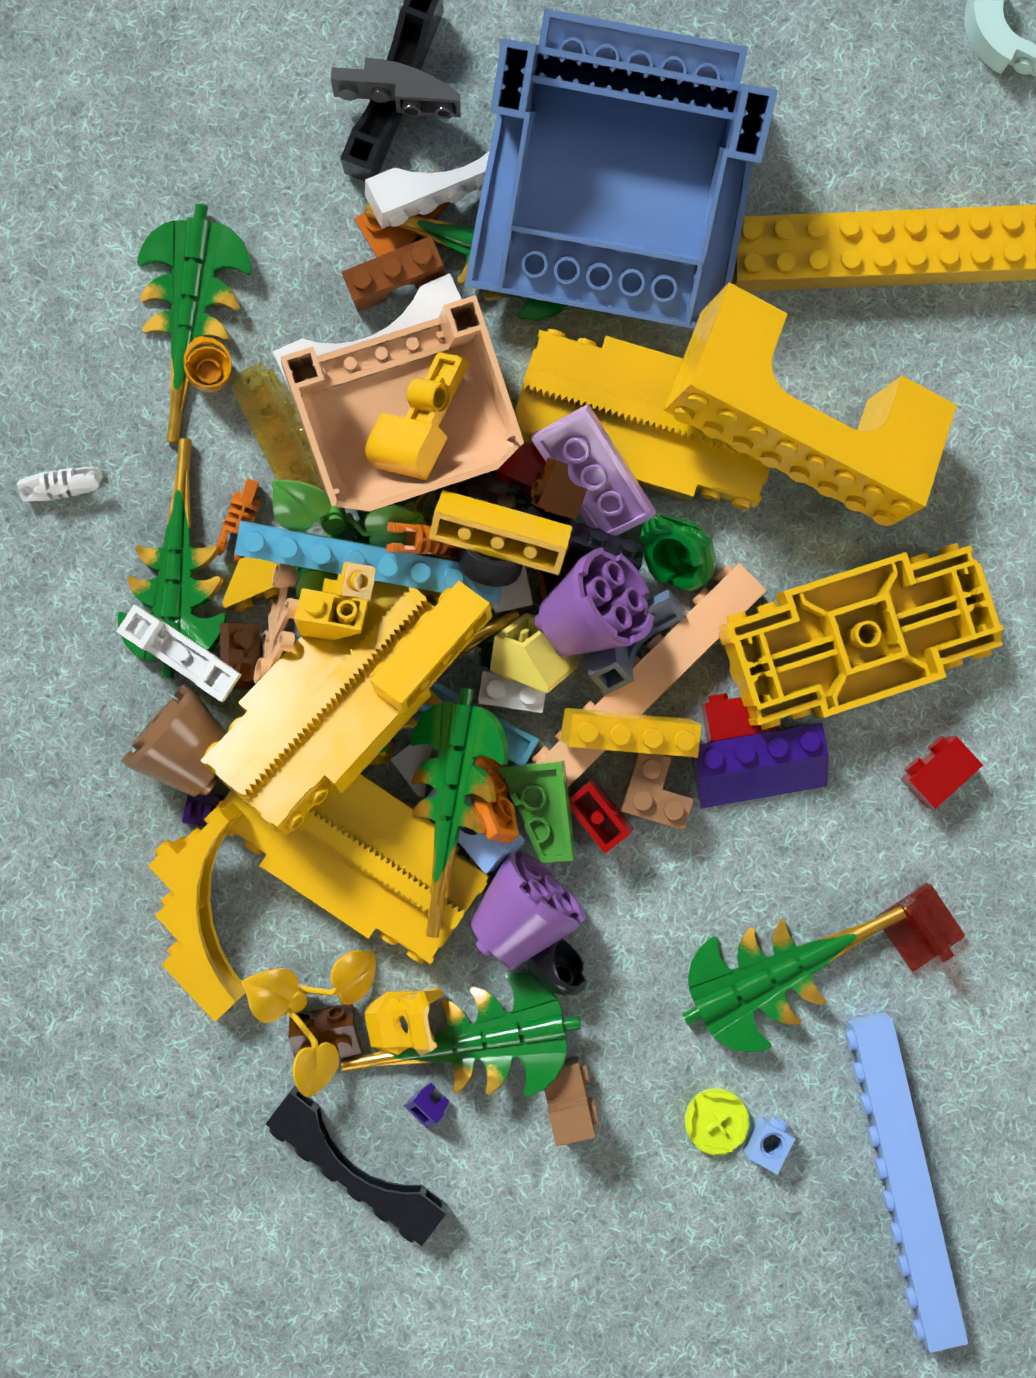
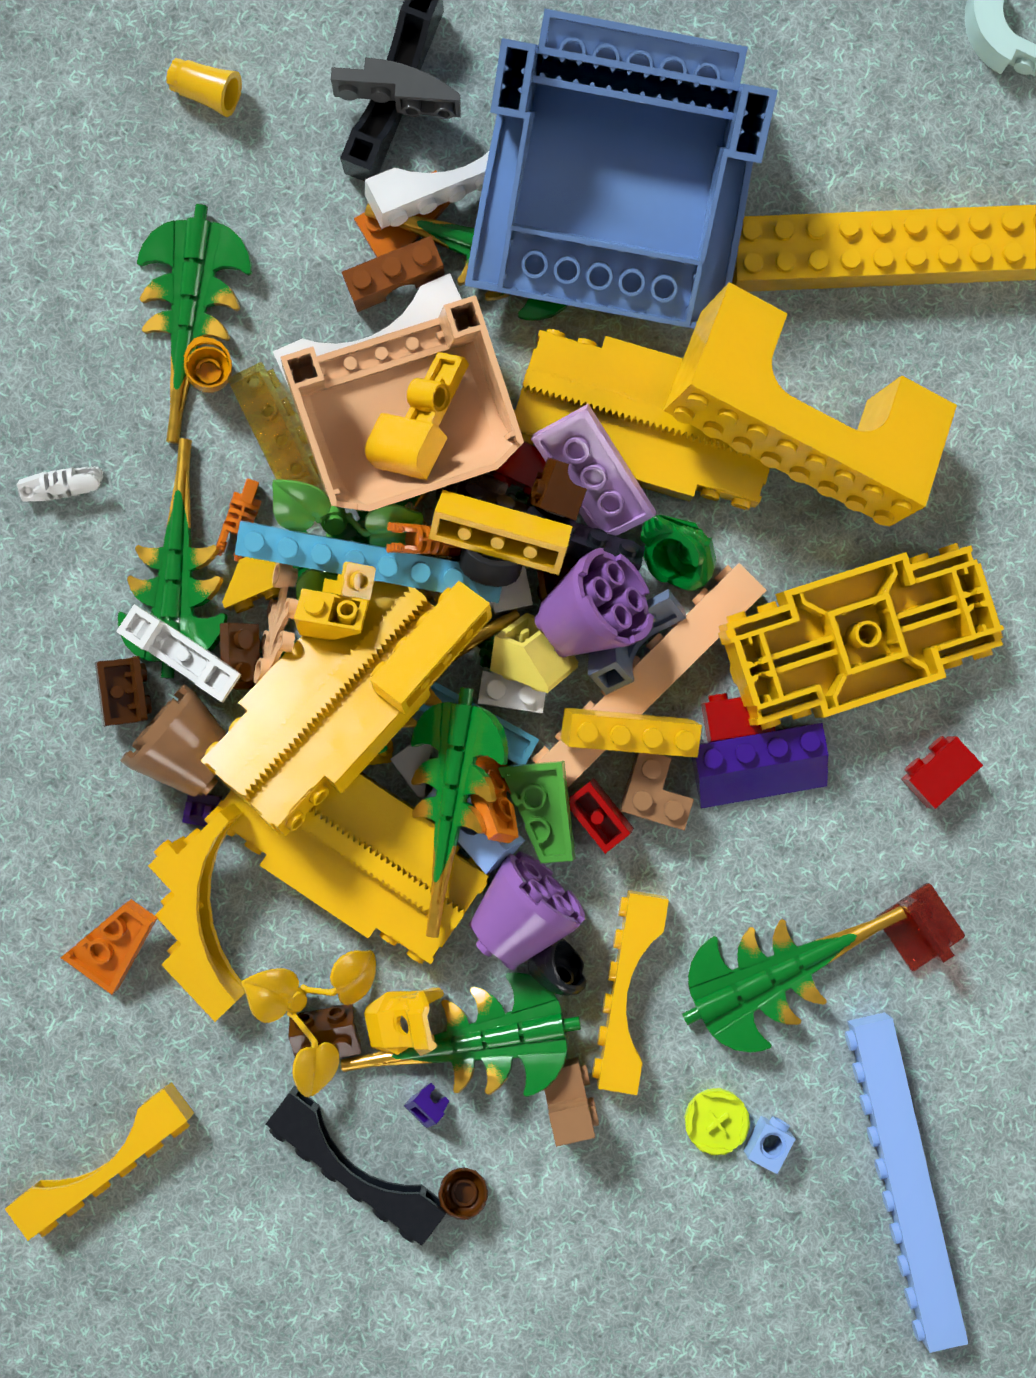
(49, 1199): none -> yellow arch
(112, 946): none -> orange wing
(122, 691): none -> reddish brown bracket
(206, 85): none -> yellow plant
(463, 1193): none -> reddish brown hair
(642, 924): none -> yellow arch

